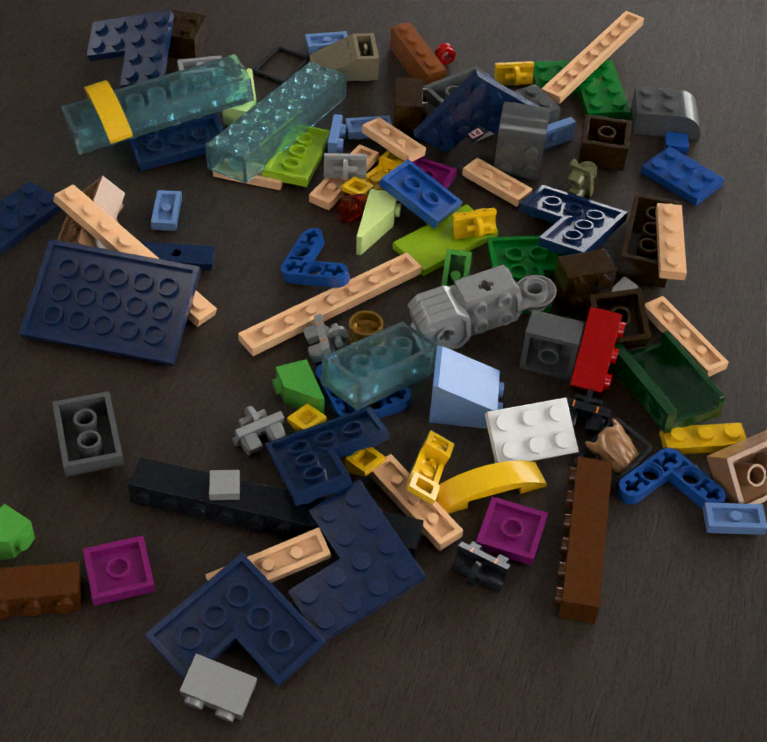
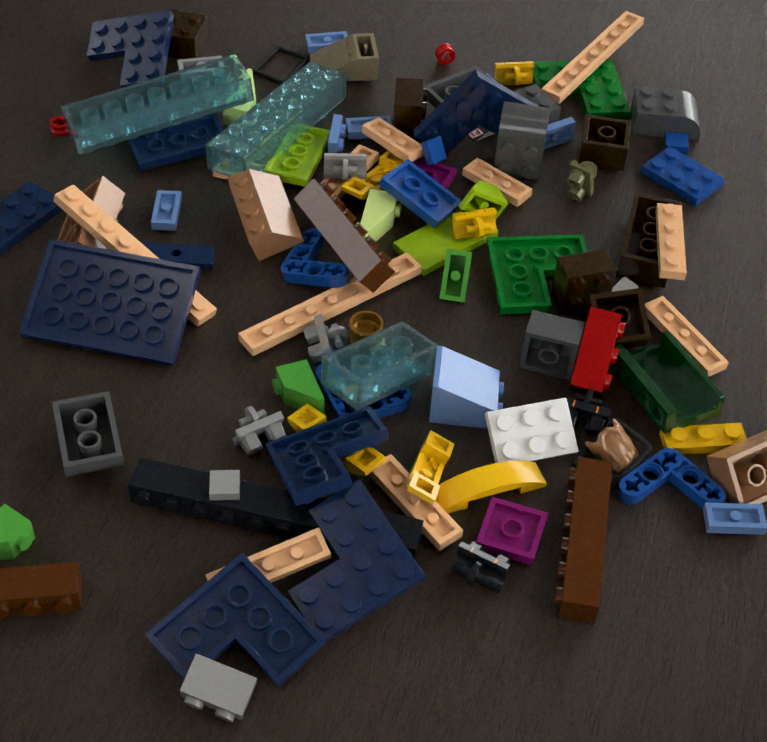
(58, 126): none -> red bush
(109, 111): yellow slope -> none
(118, 570): magenta plate -> none
(265, 212): none -> medium nougat slope
(344, 235): none -> brick
(351, 207): clear red bracket -> none
(415, 54): dark orange brick -> none
(433, 150): none -> blue tile
(477, 305): light grey brick -> none
(484, 196): none -> lime slope
(577, 221): dark blue plate -> none

